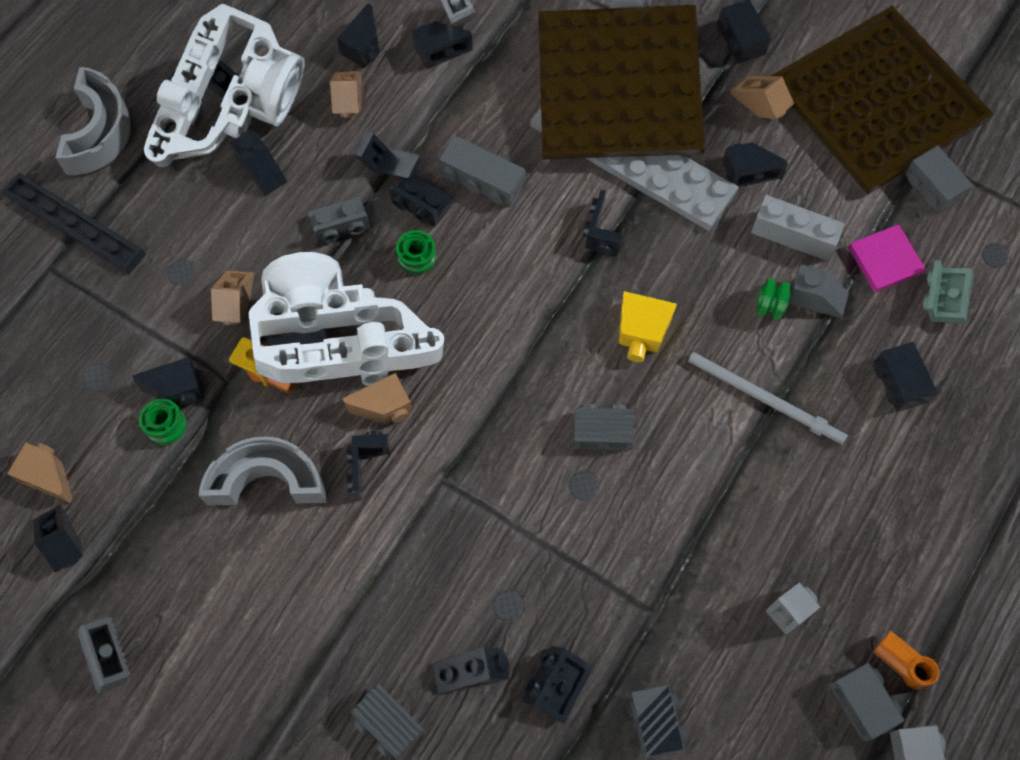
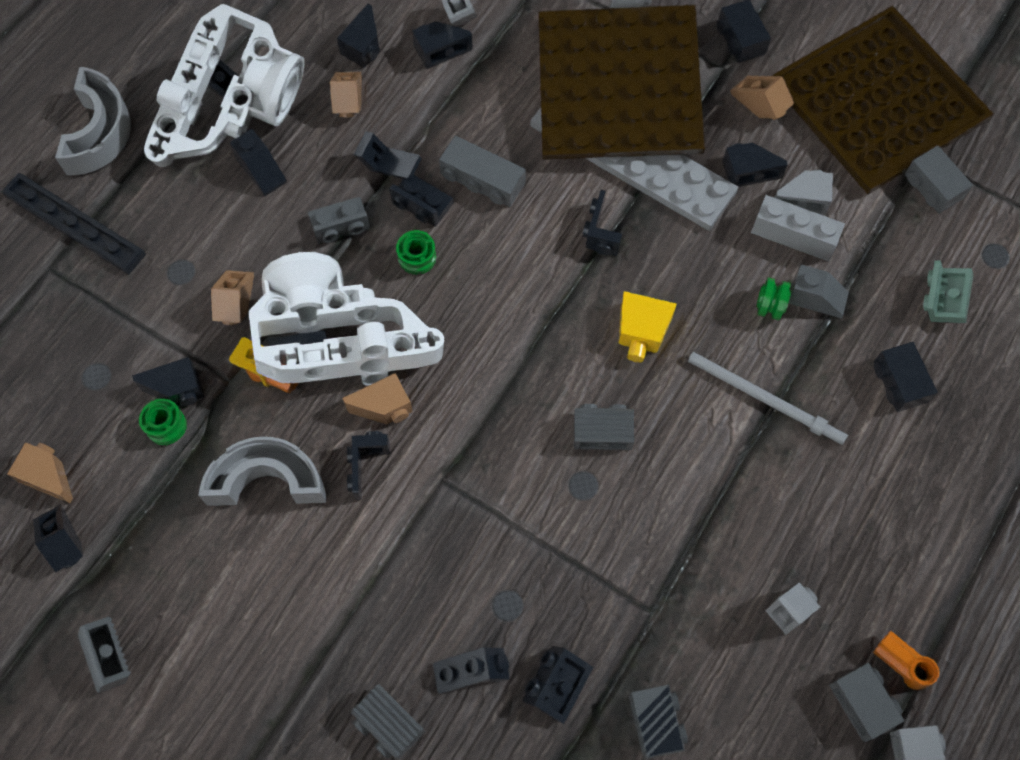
(809, 191): none -> light grey slope
(886, 258): dark pink tile -> none

